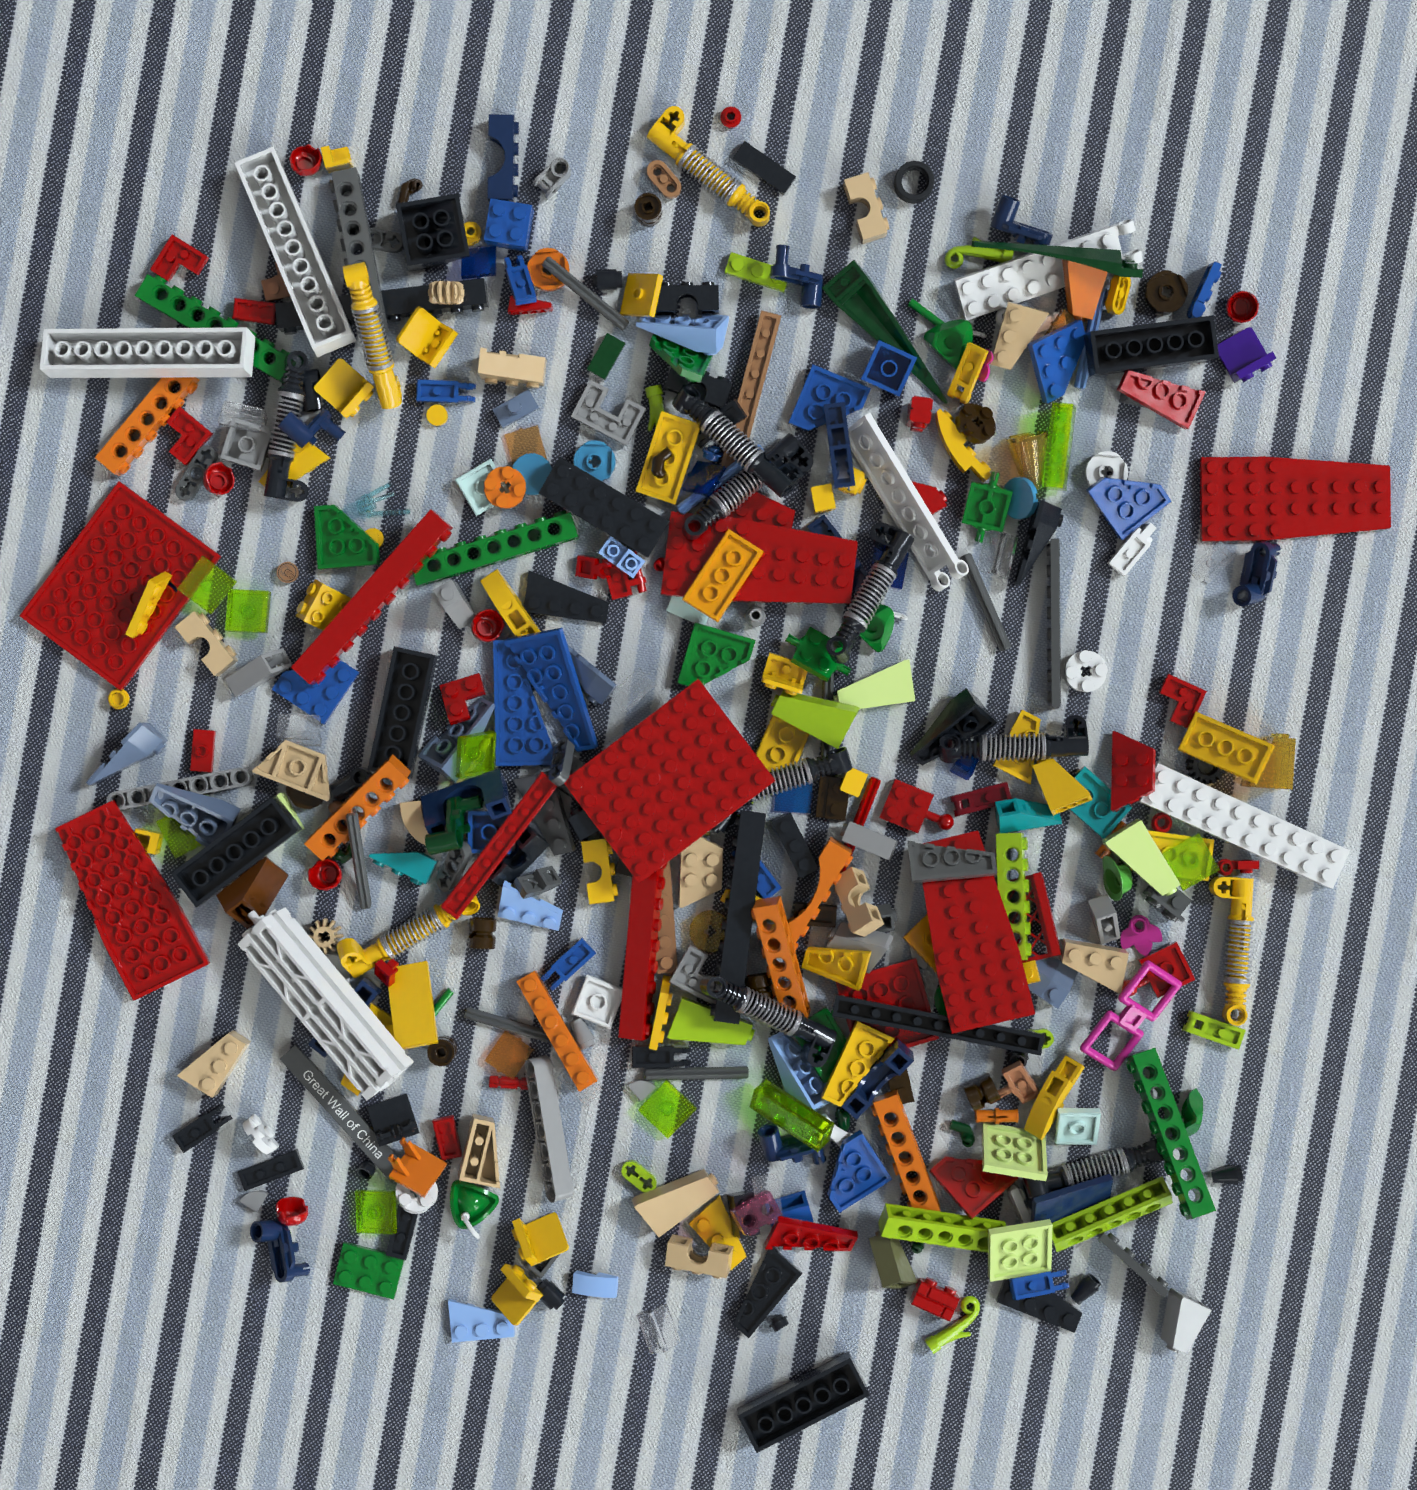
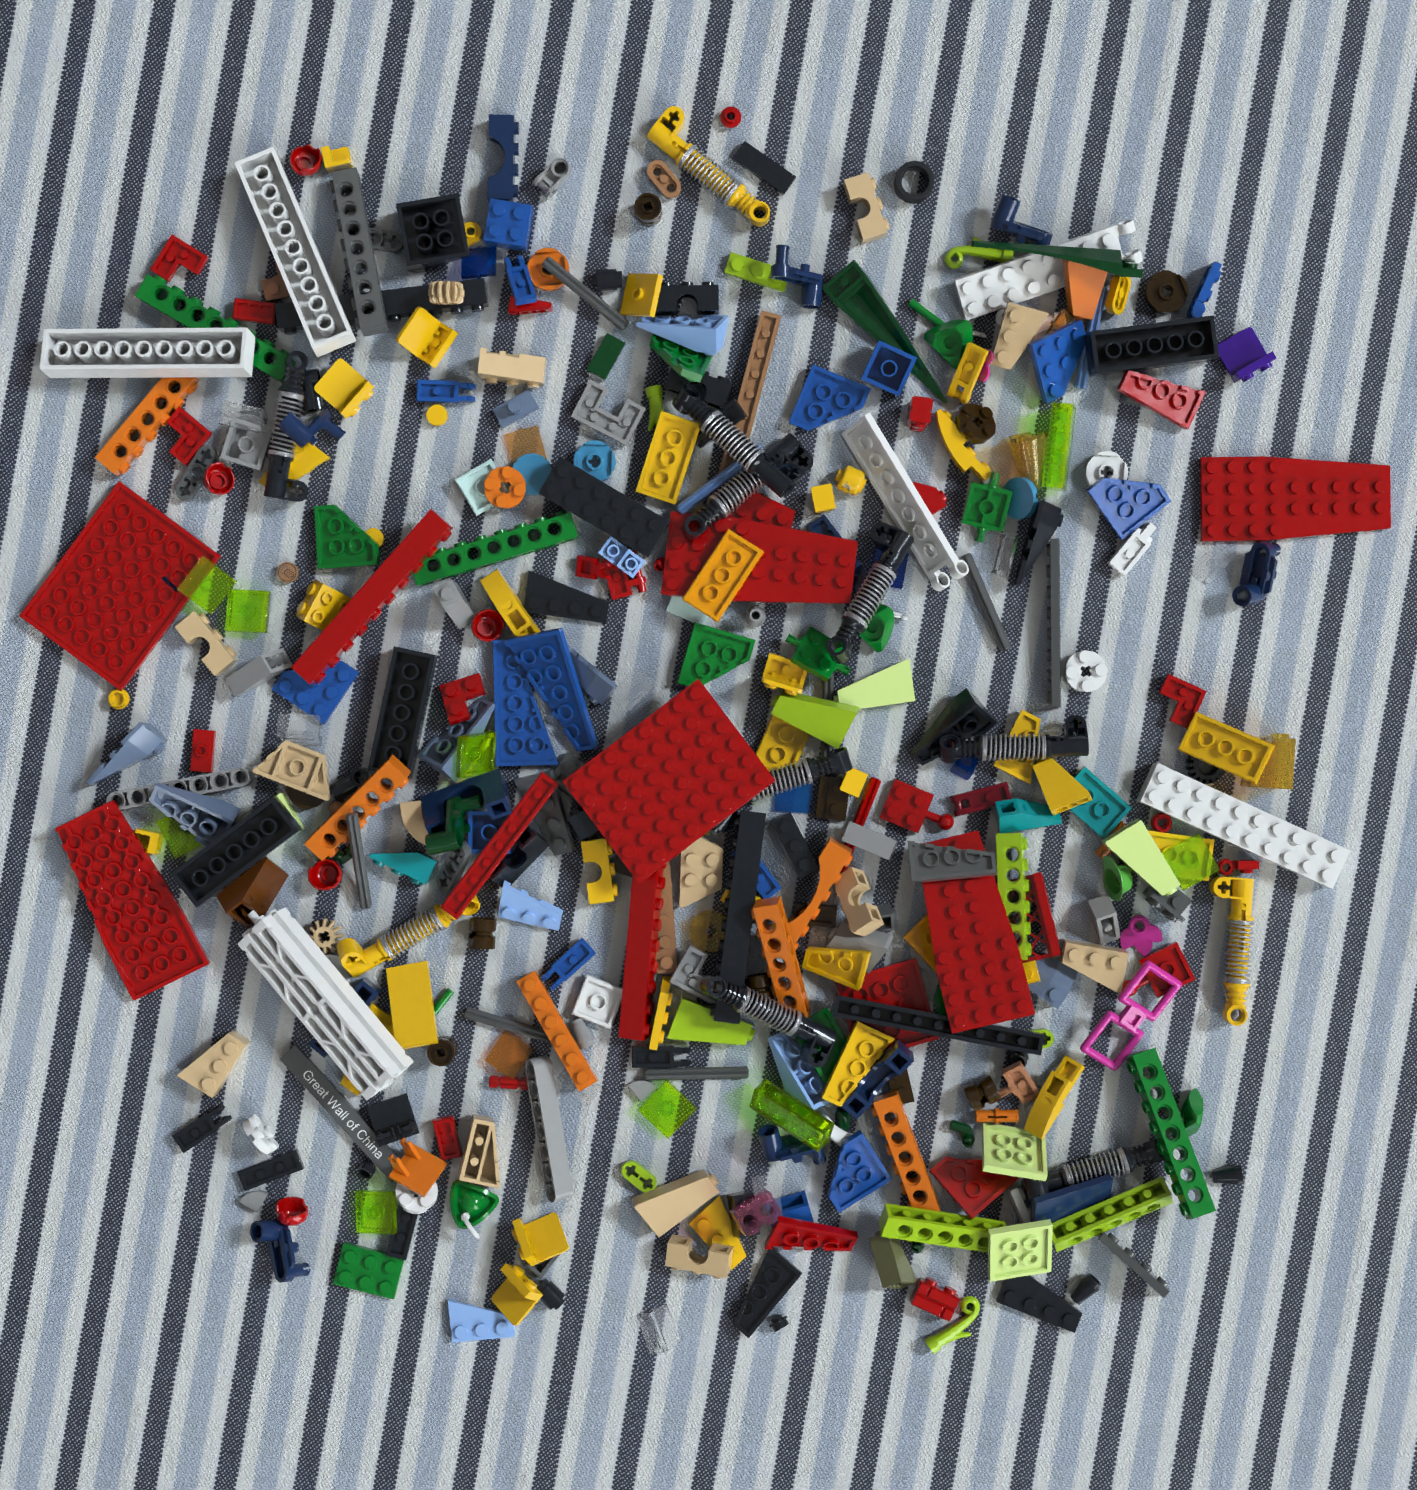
(147, 604): yellow wing -> none
(367, 503): clear light blue plant -> none
(369, 322): yellow piece -> none
(386, 972): red tile -> none
(409, 188): dark brown arm -> none
(538, 882): dark grey slope -> none
(561, 762): dark grey beam -> none
(594, 1285): light blue slope -> none
(658, 463): dark brown arm -> none
(703, 478): clear blue piece -> none
(712, 453): blue plate -> none
(802, 1402): black brick -> none
(839, 445): dark blue slope -> none
(1036, 1284): blue hinge -> none
(1077, 1126): light aqua plate -> none
(1131, 771): red wing -> none
(1182, 1321): slope -> none
(1214, 1030): lime plate -> none
(1242, 307): red hair -> none

